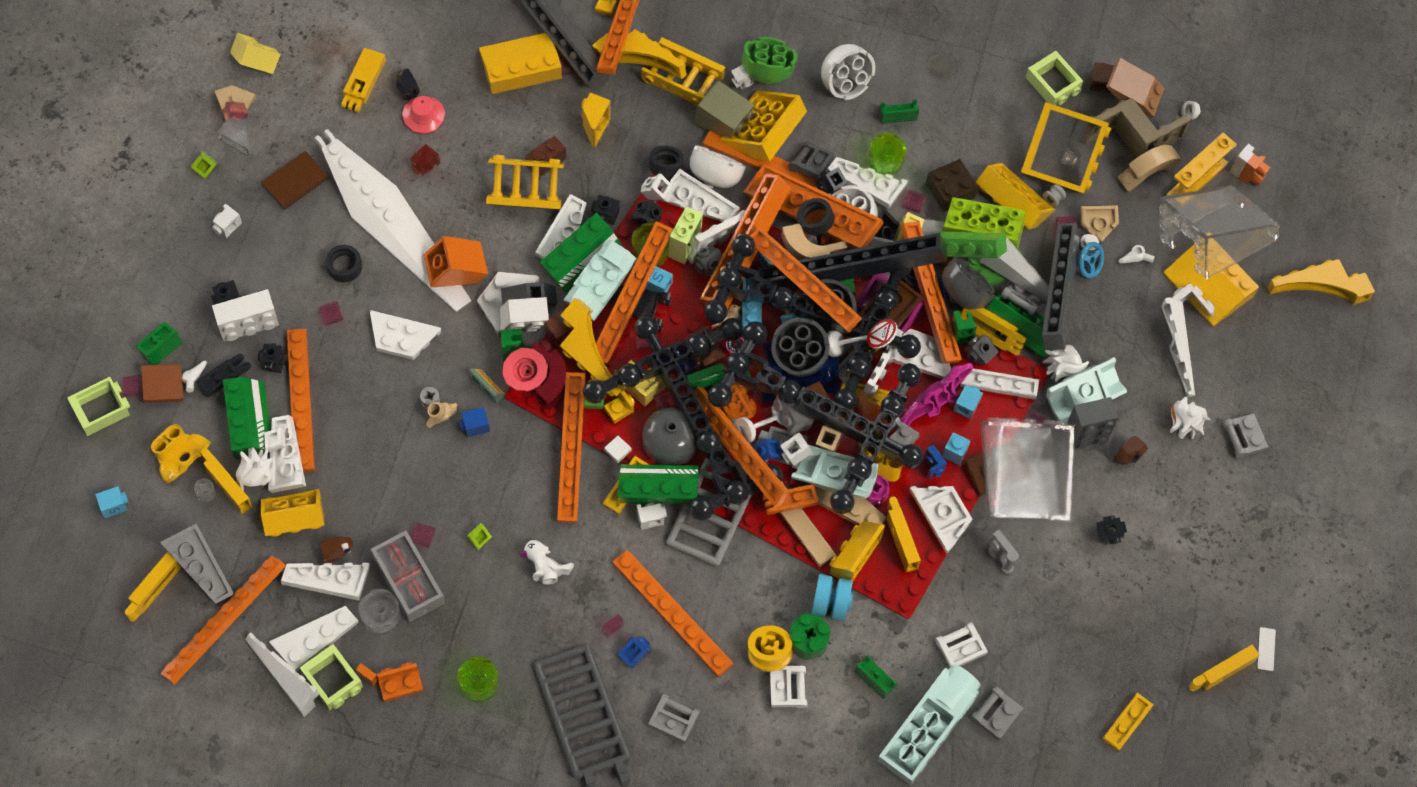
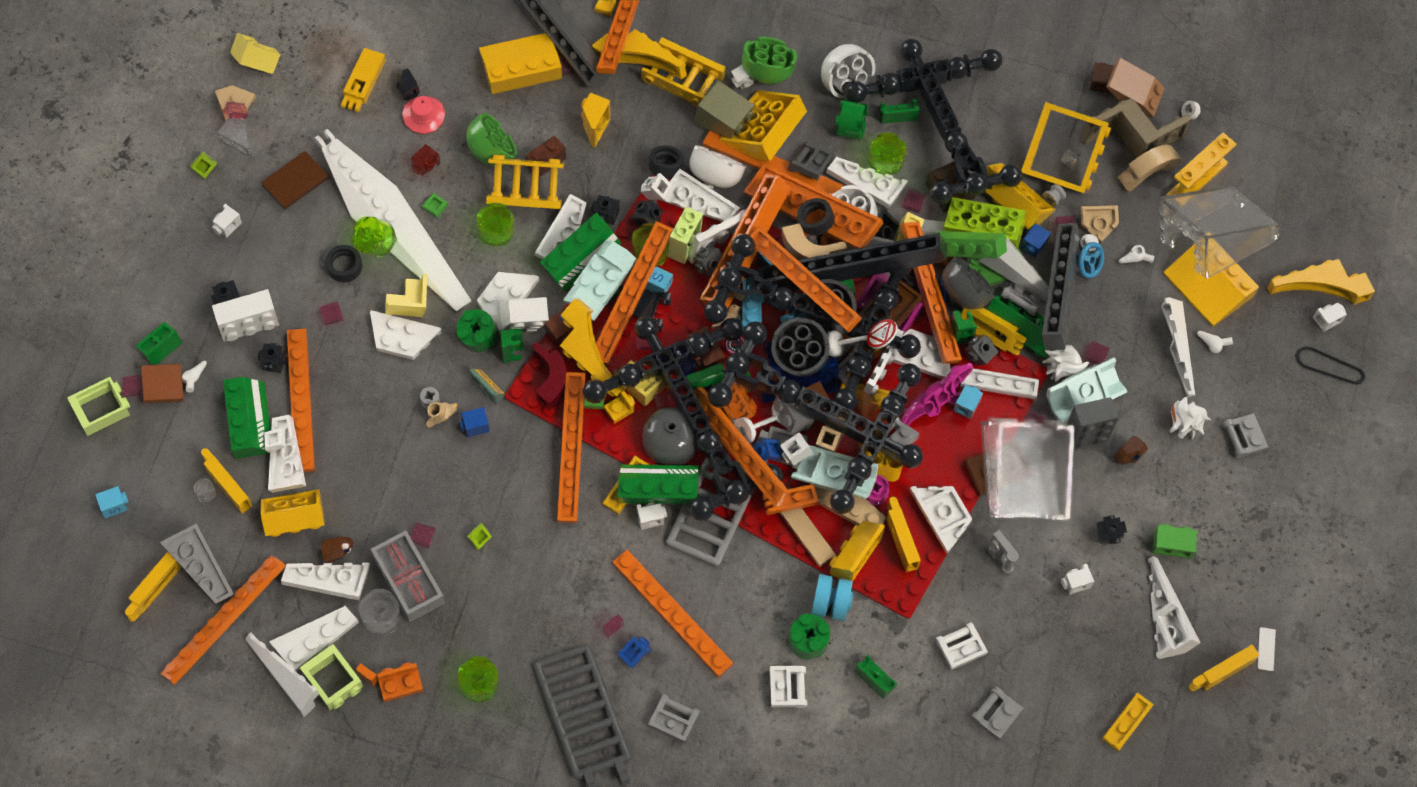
(171, 446): yellow piece -> none
(213, 380): black hinge -> none
(254, 469): white hair -> none
(373, 236): none -> clear neon green brick
(411, 303): none -> light yellow panel
(435, 205): none -> bright green tile
(455, 262): orange slope -> none
(469, 332): none -> green brick
(488, 139): none -> bright green cylinder
(495, 224): none -> clear neon green brick
(516, 369): coral hat -> none
(530, 290): black slope -> none
(546, 568): white animal -> none
(617, 449): white tile -> none
(770, 657): yellow wheel -> none
(830, 181): black brick -> none
(851, 120): none -> green brick
(927, 79): none -> black piece
(930, 723): light aqua brick -> none
(935, 459): blue bracket -> none
(956, 448): medium azure brick -> none
(1035, 240): none -> blue brick
(1054, 60): yellowish green window -> none
(1077, 580): none -> white brick
(1097, 353): none -> clear pink tile
(1173, 627): none -> white wedge
(1175, 541): none -> bright green brick
(1185, 293): white bracket -> none
(1214, 342): none -> white animal
(1249, 166): orange hips -> none
(1329, 316): none -> white brick
(1334, 358): none -> black piece

